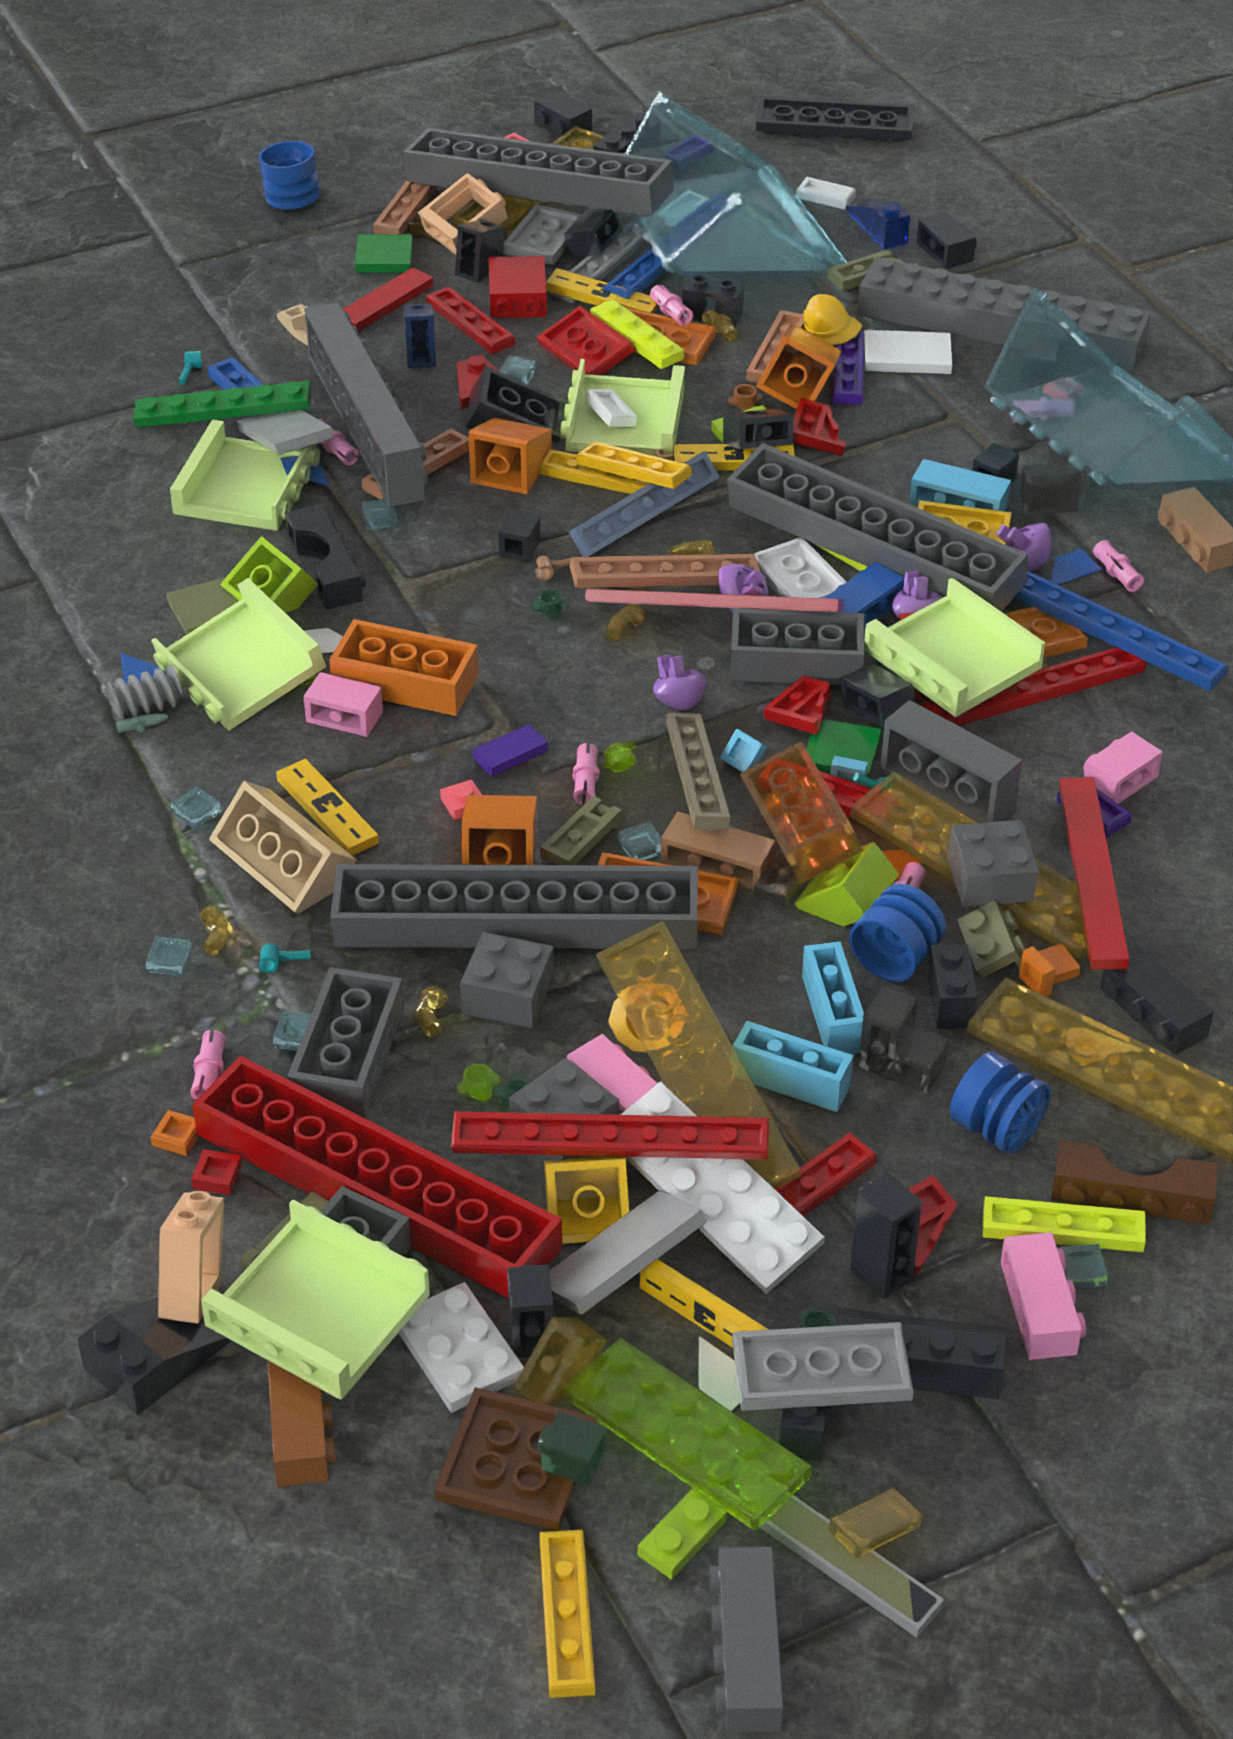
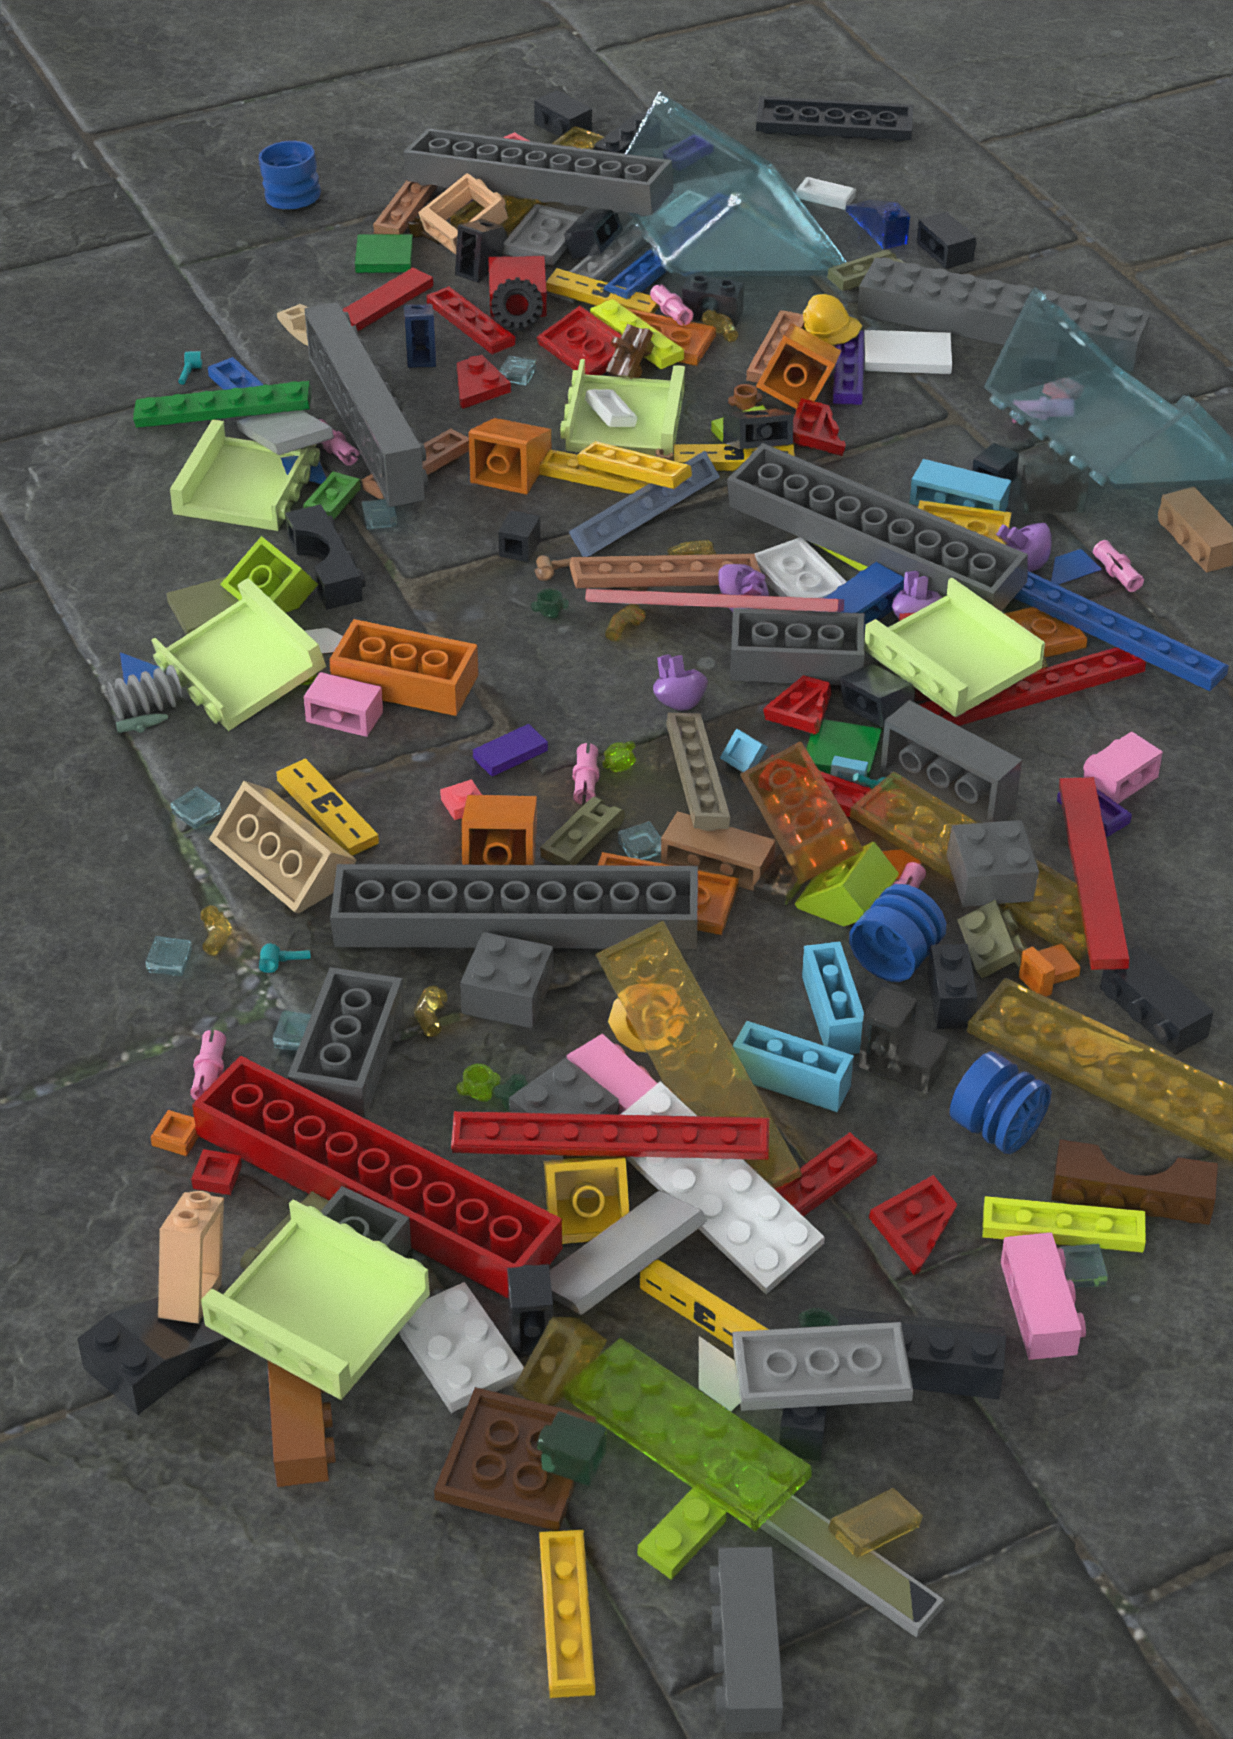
(334, 493): none -> bright green plate
(513, 400): black slope -> none
(517, 287): none -> black tyre
(629, 352): none -> reddish brown hips
(885, 1235): black brick -> none

